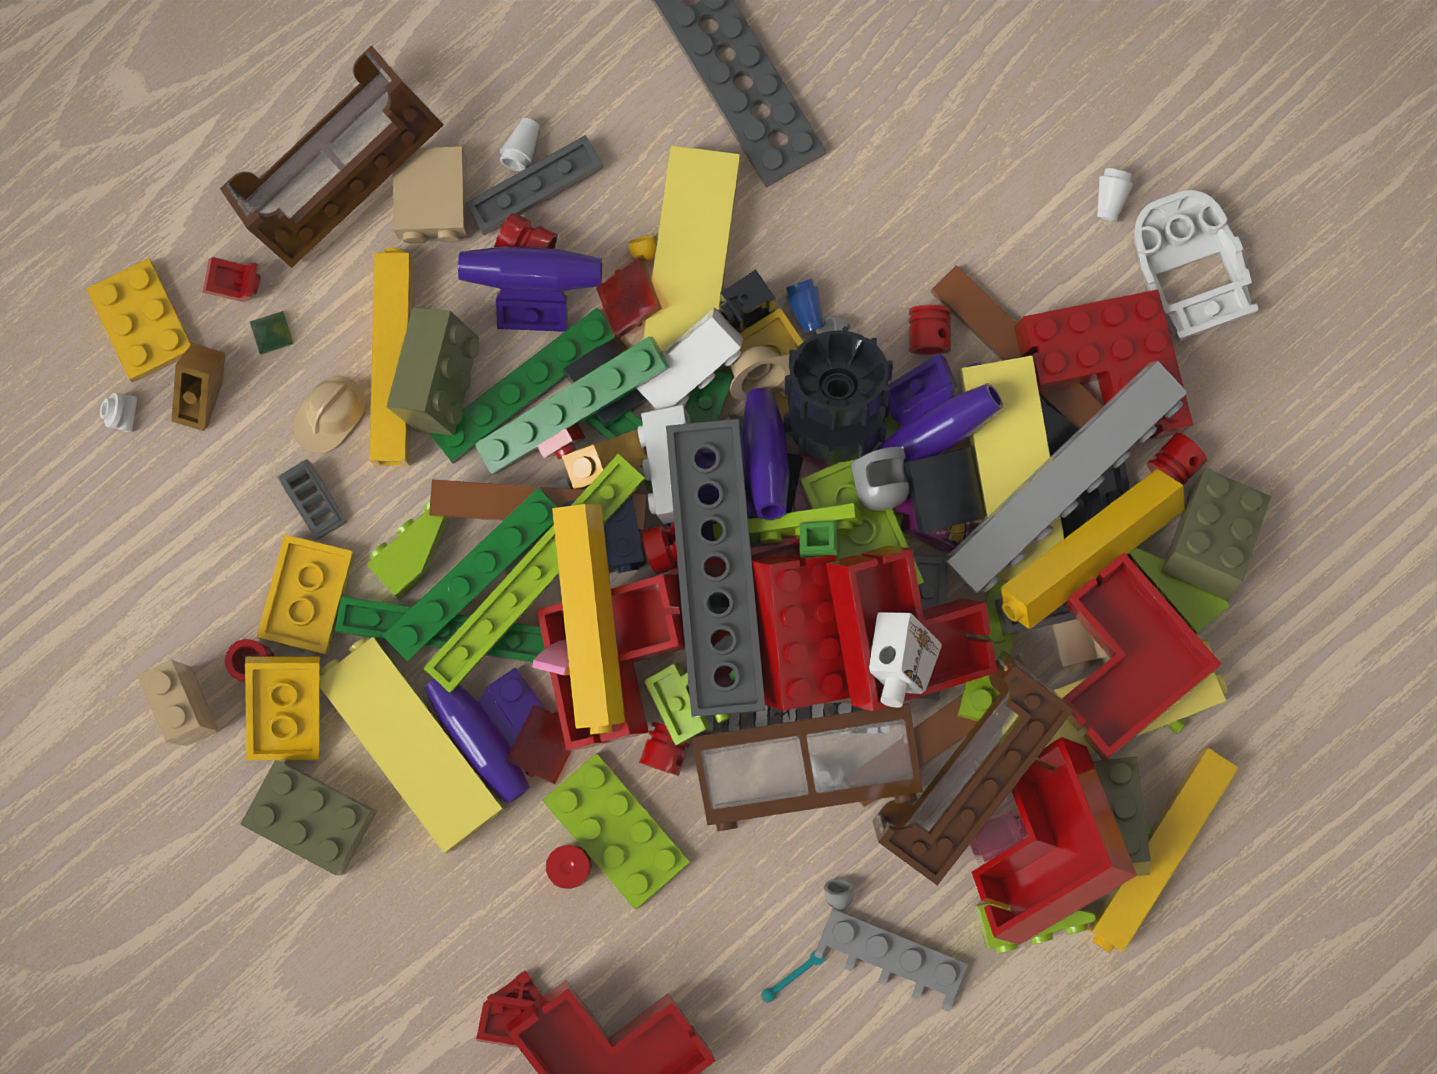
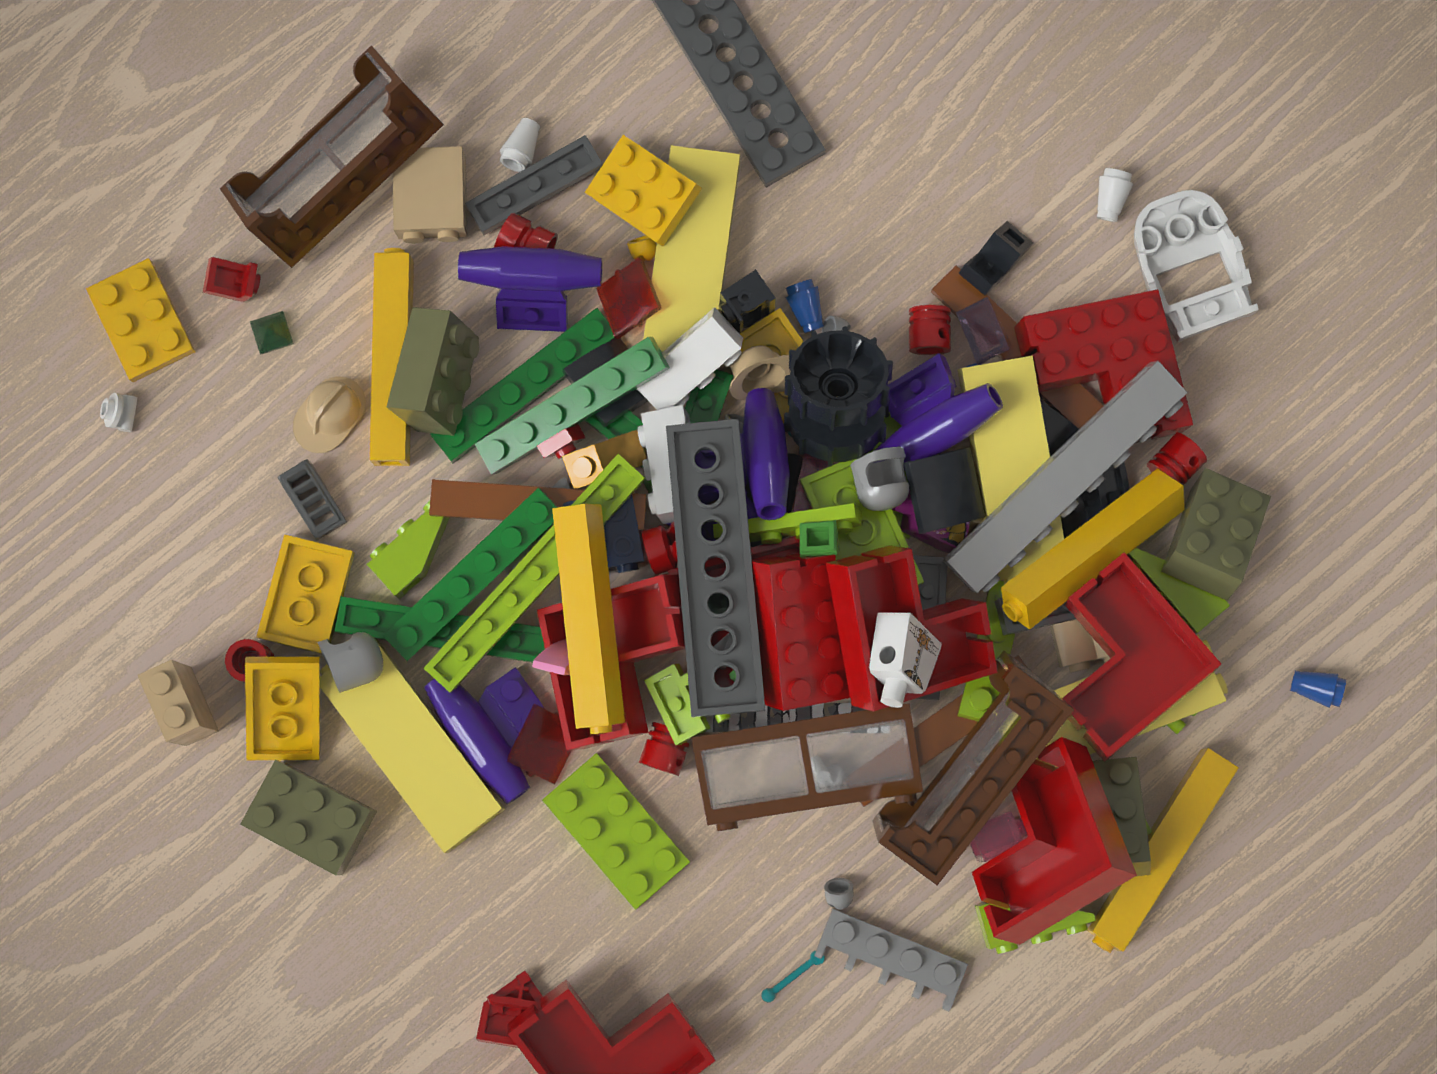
(197, 386): pearl gold slope -> none
(353, 661): none -> light grey helmet
(568, 866): red piece -> none
(643, 190): none -> yellow plate
(983, 330): none -> slope
(996, 258): none -> black slope
(1319, 687): none -> blue cone

